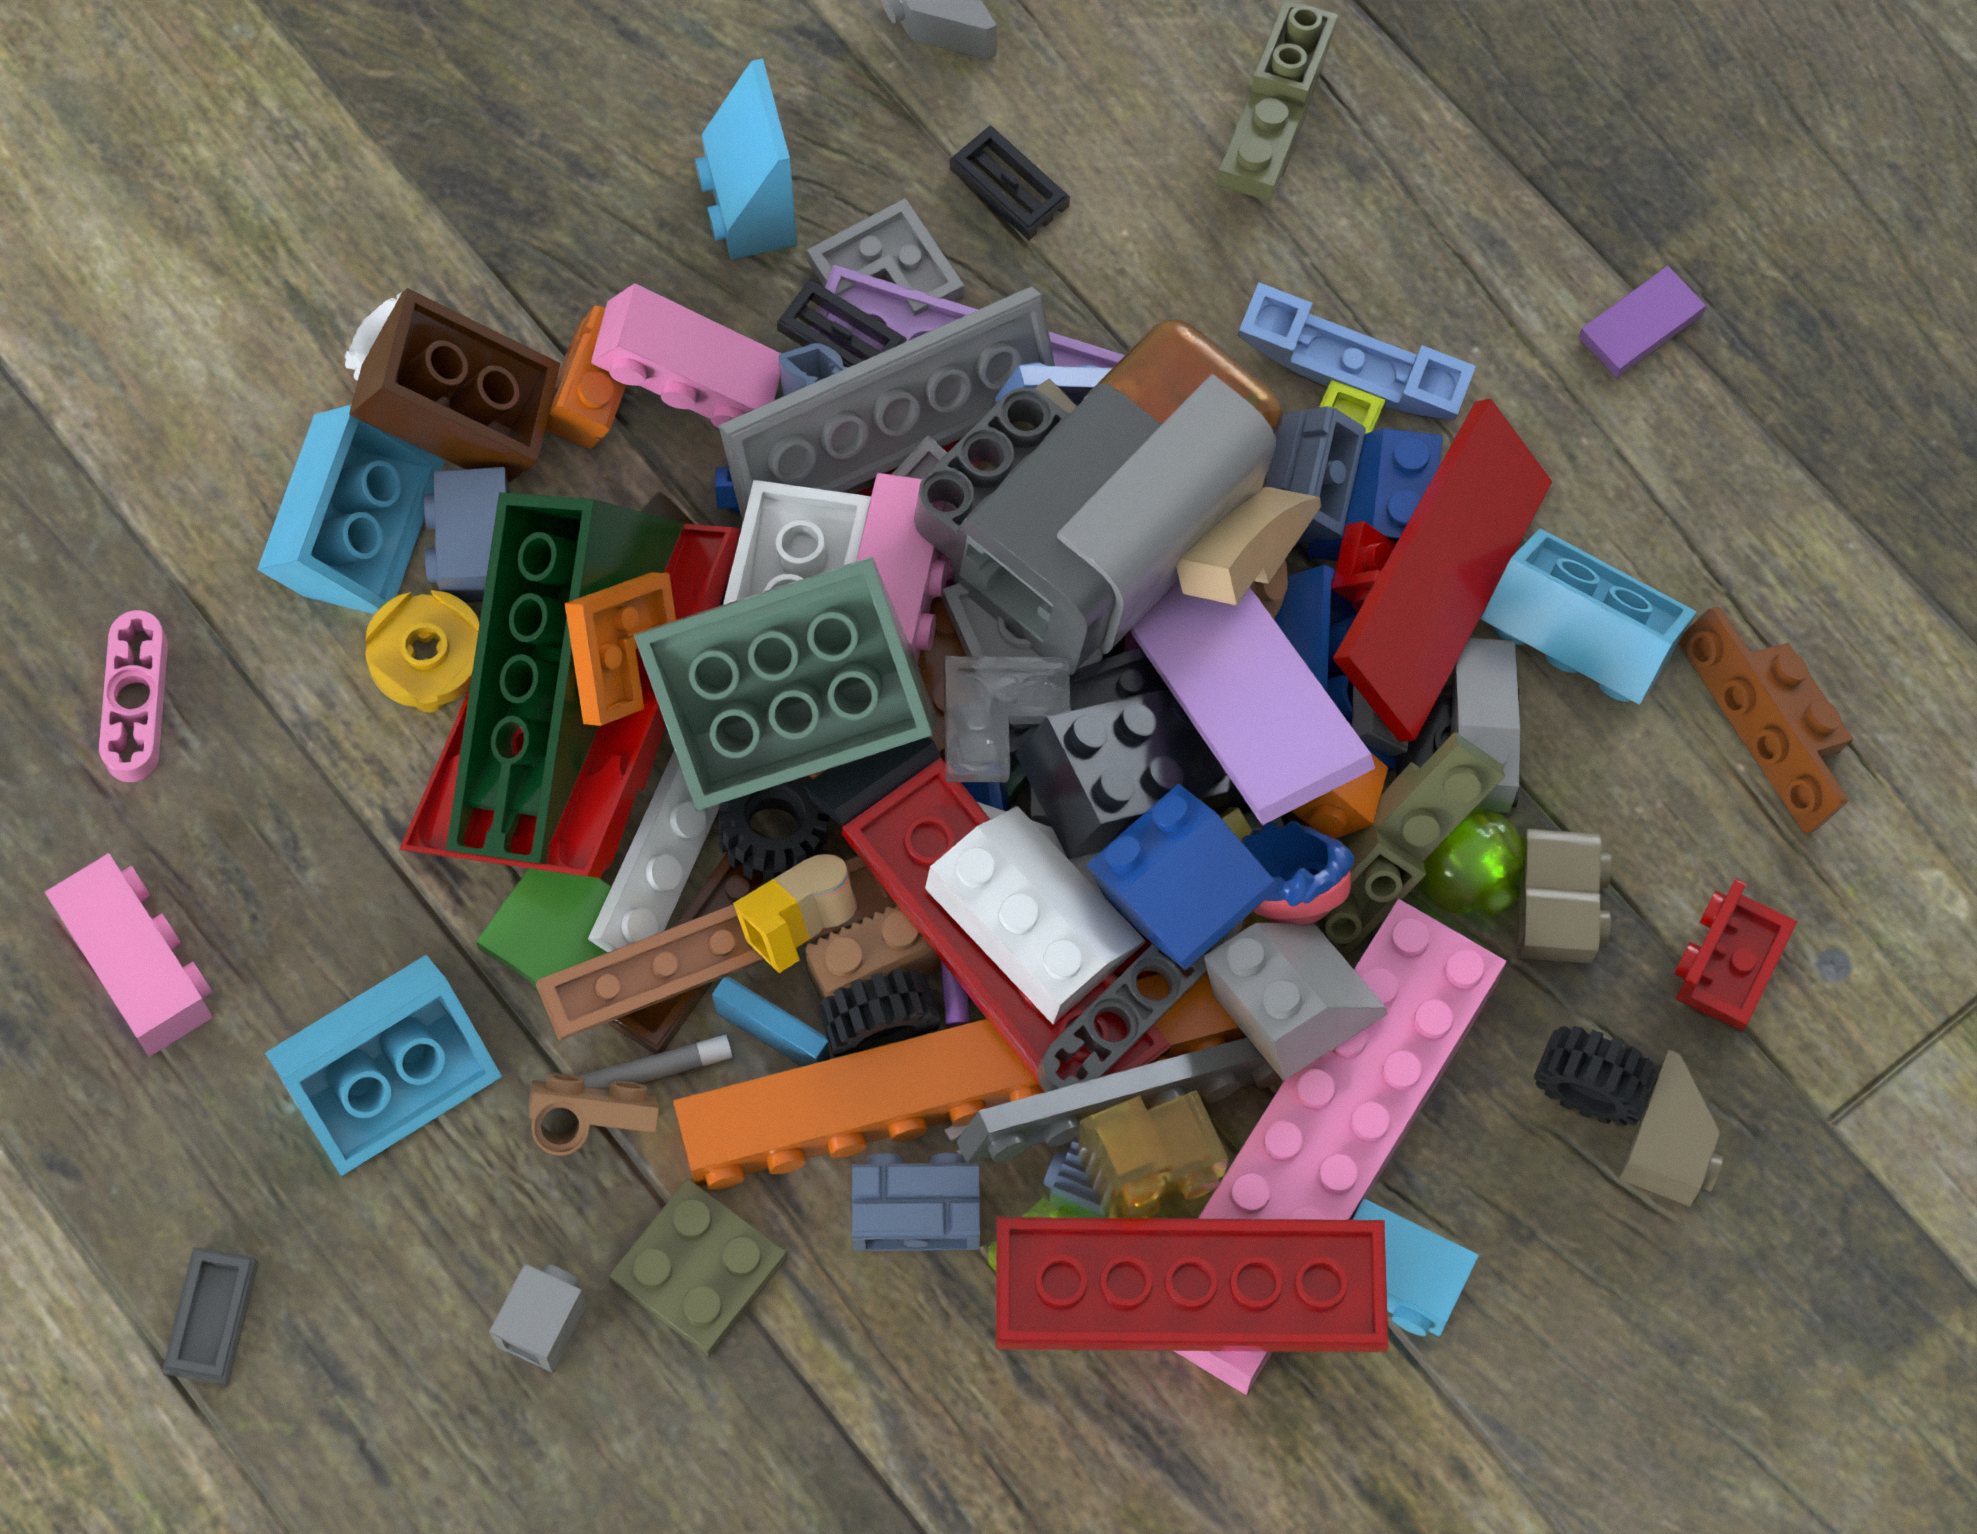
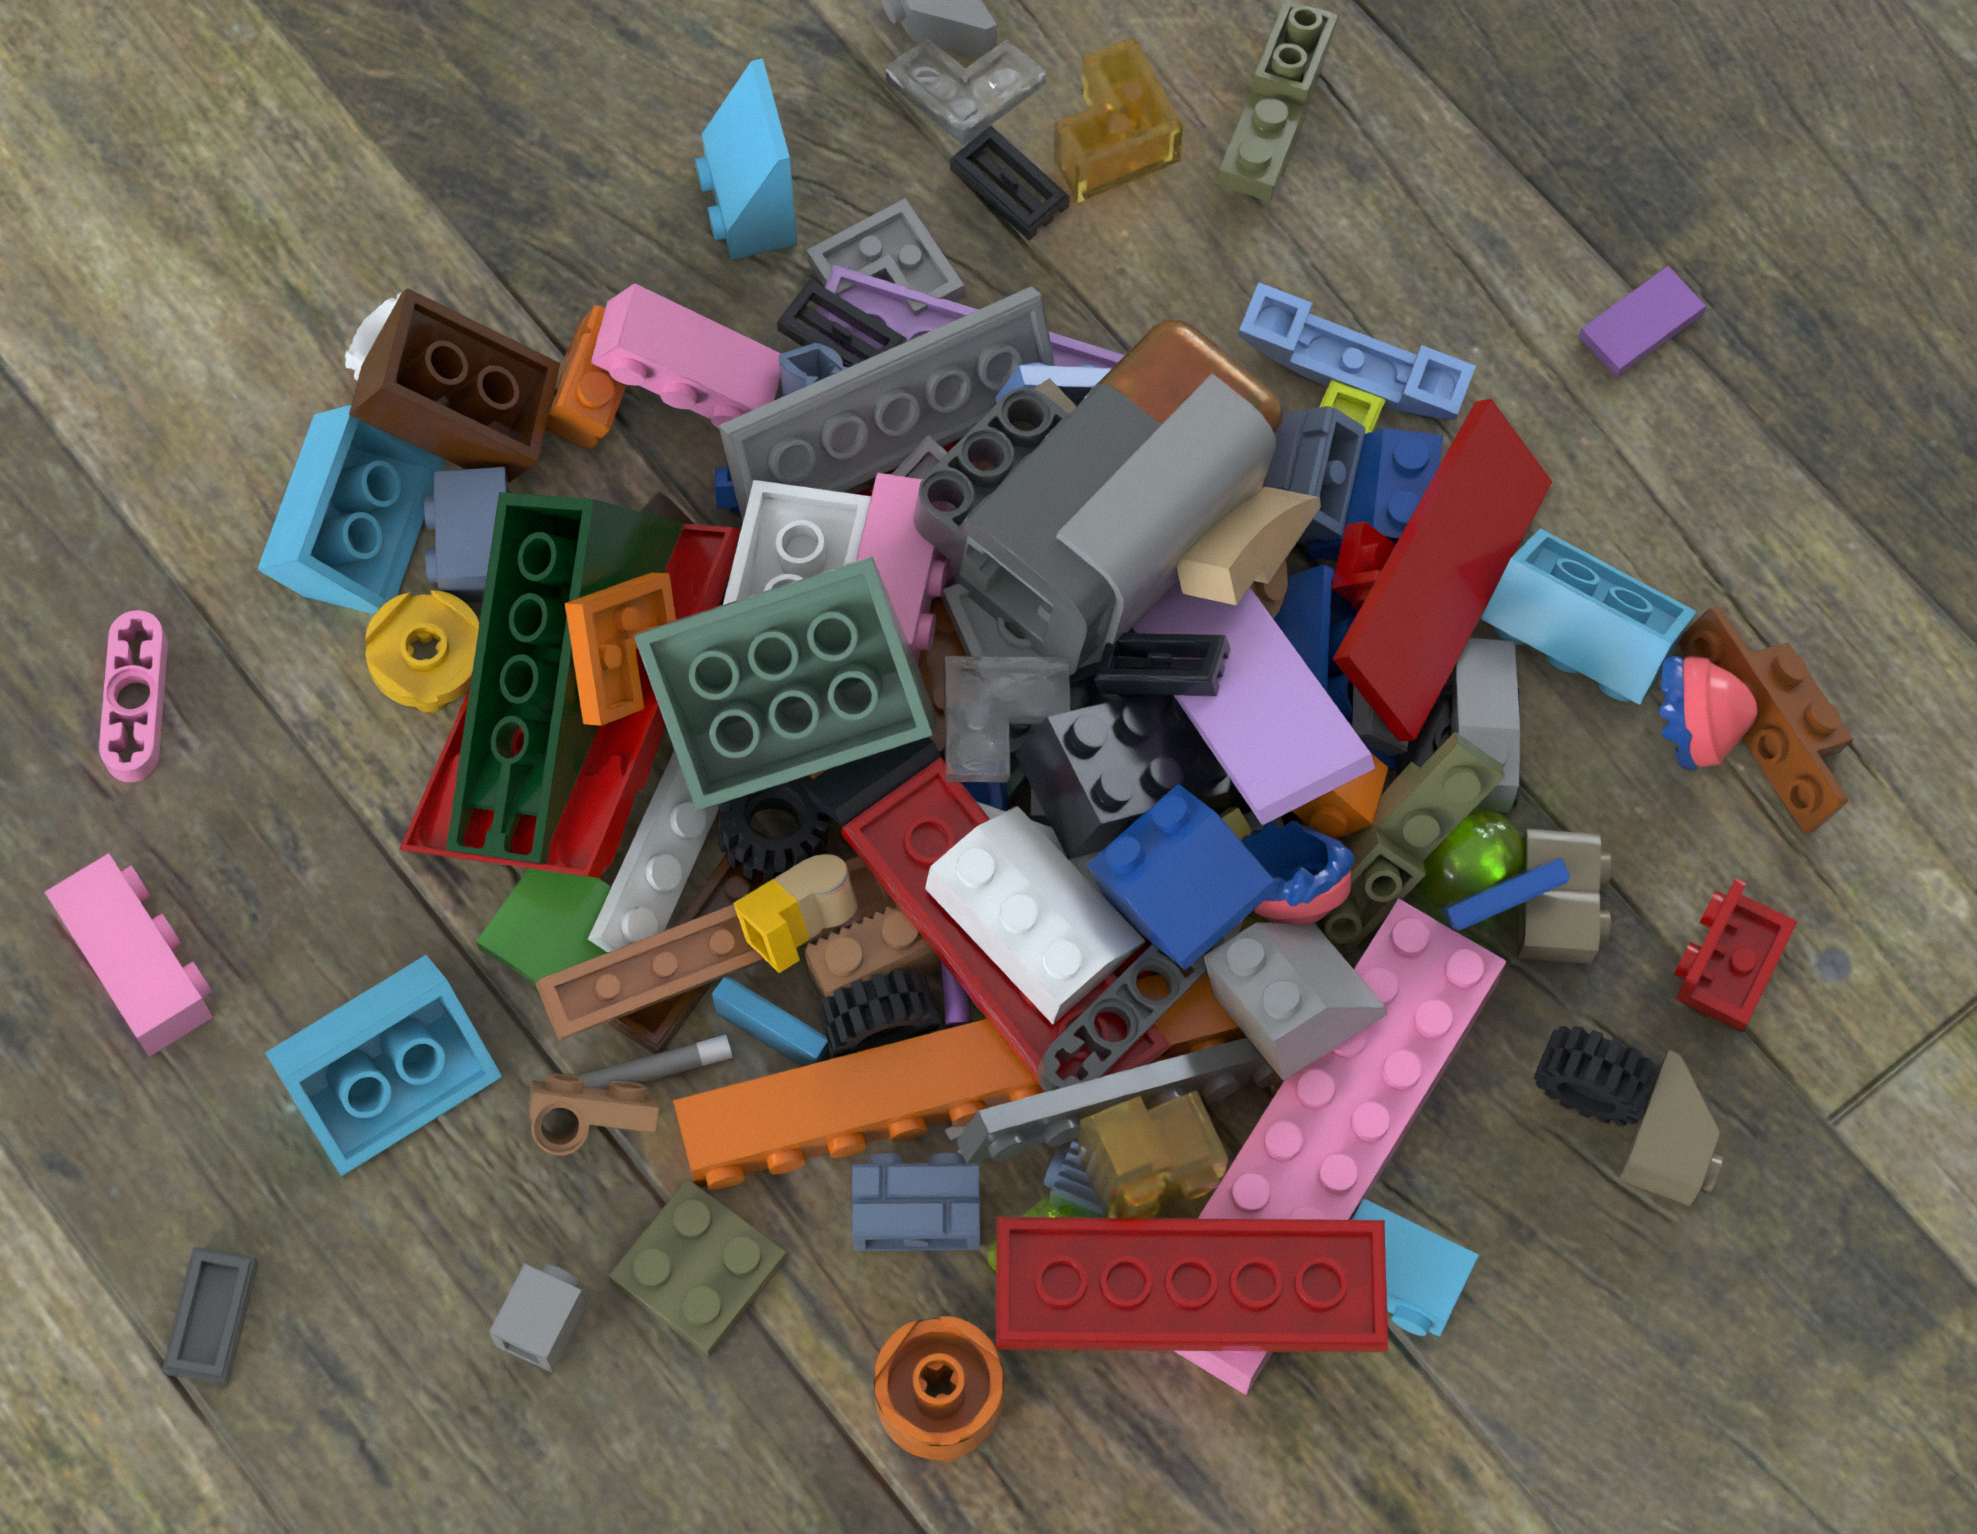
(932, 1351): none -> orange brick
(962, 98): none -> clear plate
(1125, 129): none -> clear yellow brick
(1159, 672): none -> black tile
(1506, 894): none -> blue tile
(1704, 710): none -> coral hair

